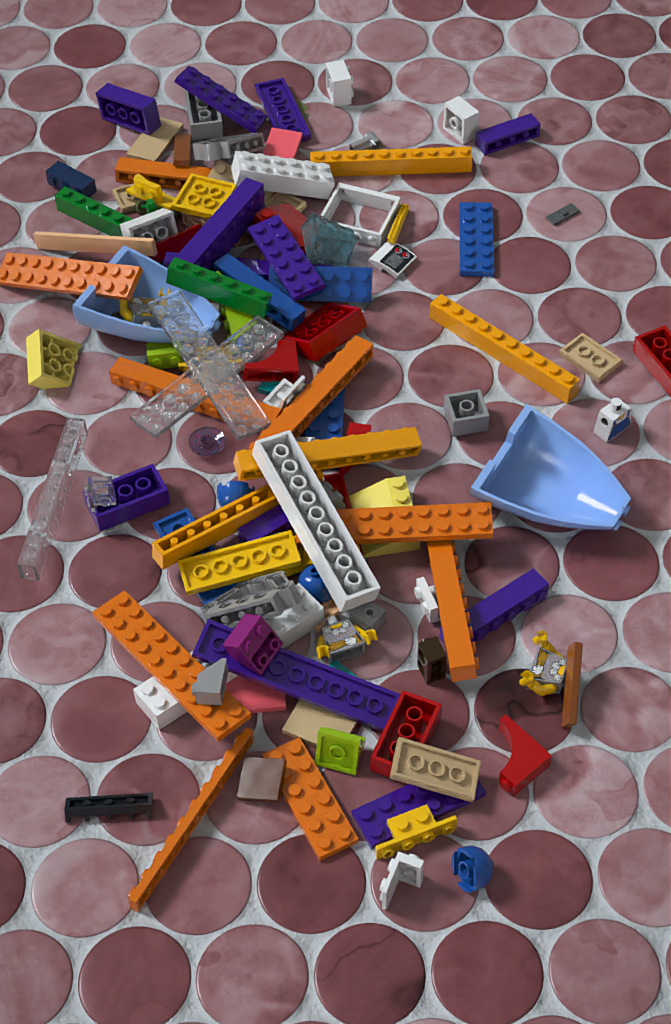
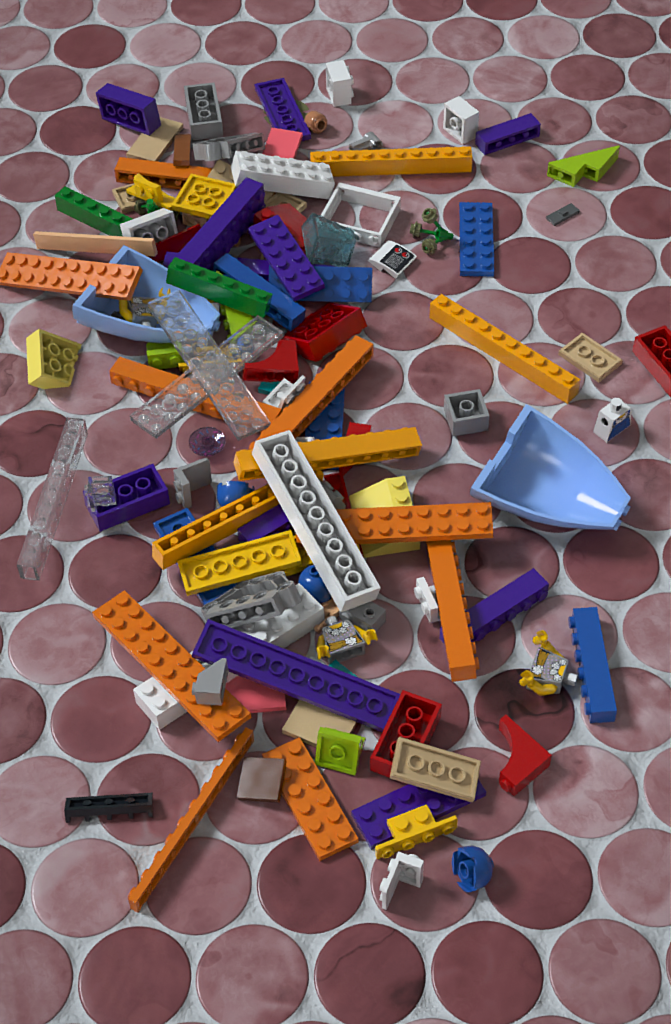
(62, 175): dark blue brick -> none
(190, 478): none -> light grey bracket
(221, 99): dark purple plate -> none
(253, 643): magenta slope -> none
(316, 122): none -> nougat head
(398, 223): yellow axle -> none
(429, 245): none -> olive plant
(431, 660): dark brown brick -> none
(572, 684): dark orange tile -> none
(590, 165): none -> lime slope
(593, 665): none -> blue brick

